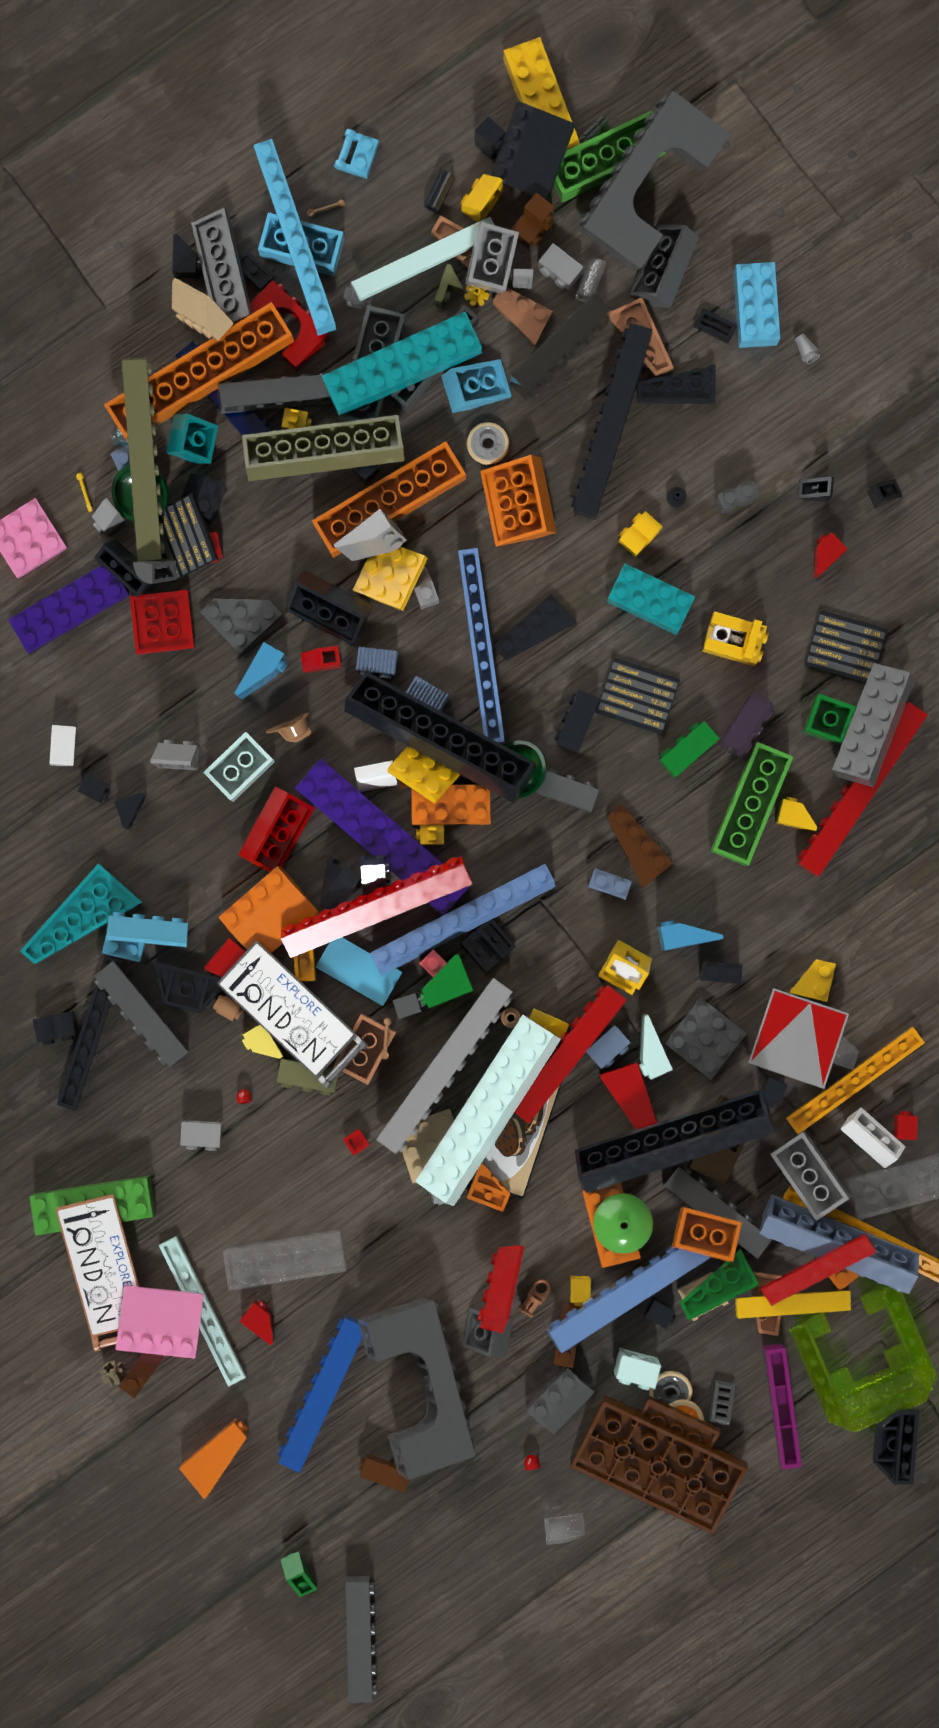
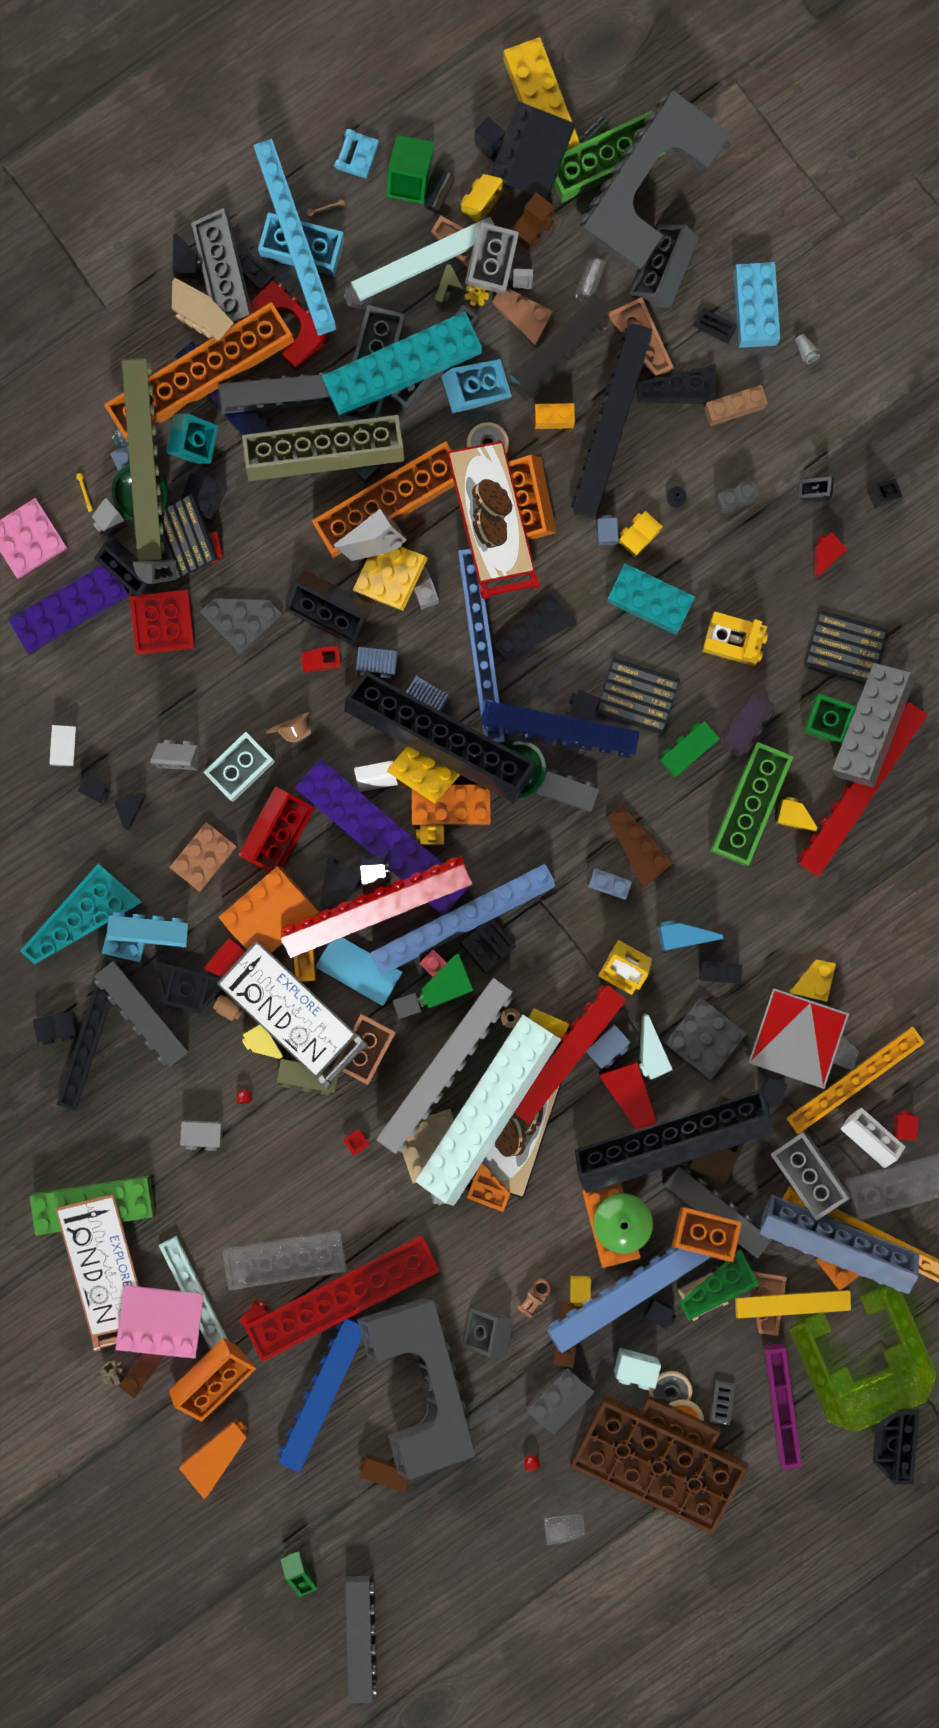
(203, 857): none -> nougat plate
(211, 1380): none -> orange slope
(264, 668): dark azure slope -> none
(295, 419): yellow brick -> none
(341, 1298): none -> red plate
(387, 1021): medium nougat hinge -> none
(410, 169): none -> green slope
(492, 517): none -> flag
(501, 1288): red slope -> none
(554, 416): none -> light orange brick
(559, 728): none -> clear blue brick
(560, 267): light grey brick -> none
(607, 530): none -> sand blue brick
(735, 405): none -> medium nougat brick
(818, 1269): red tile -> none

